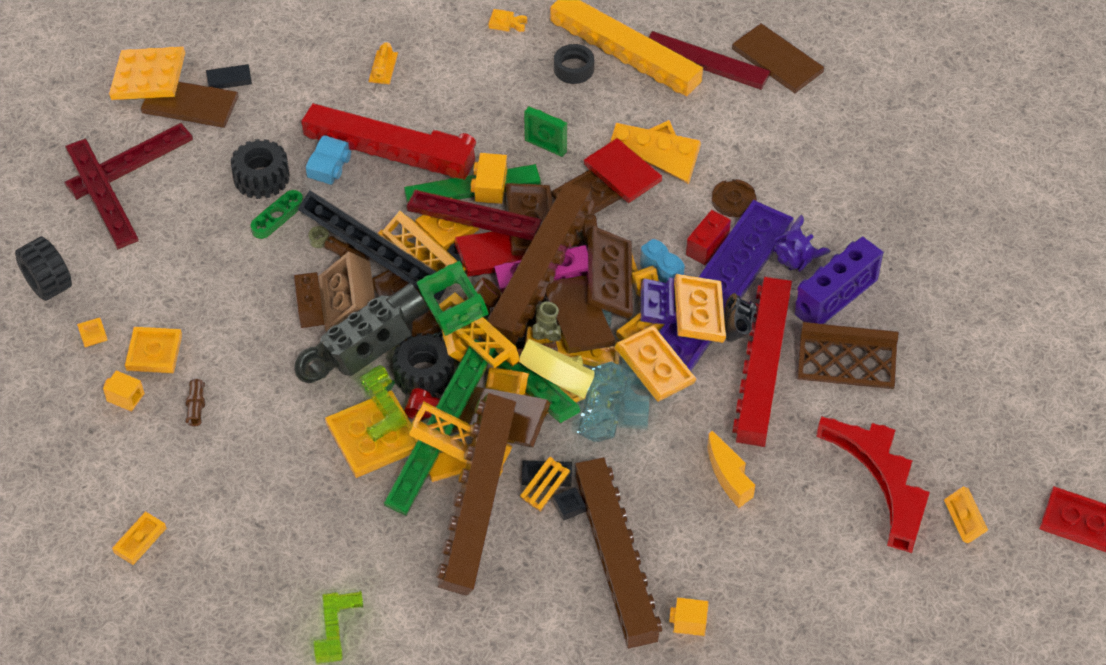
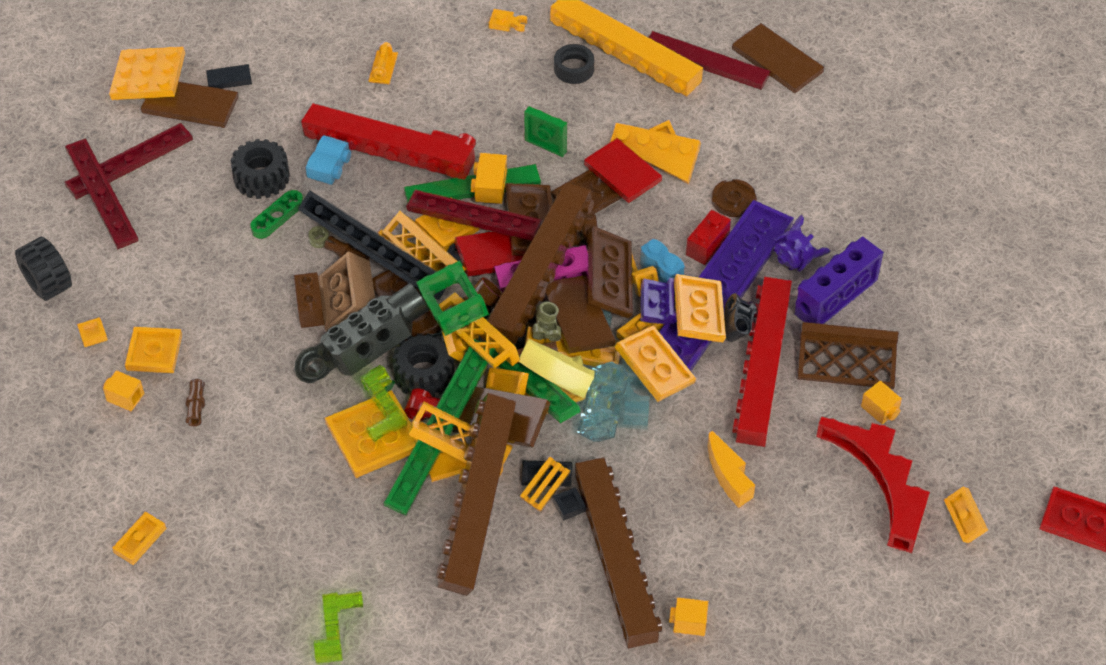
(881, 403): none -> light orange brick

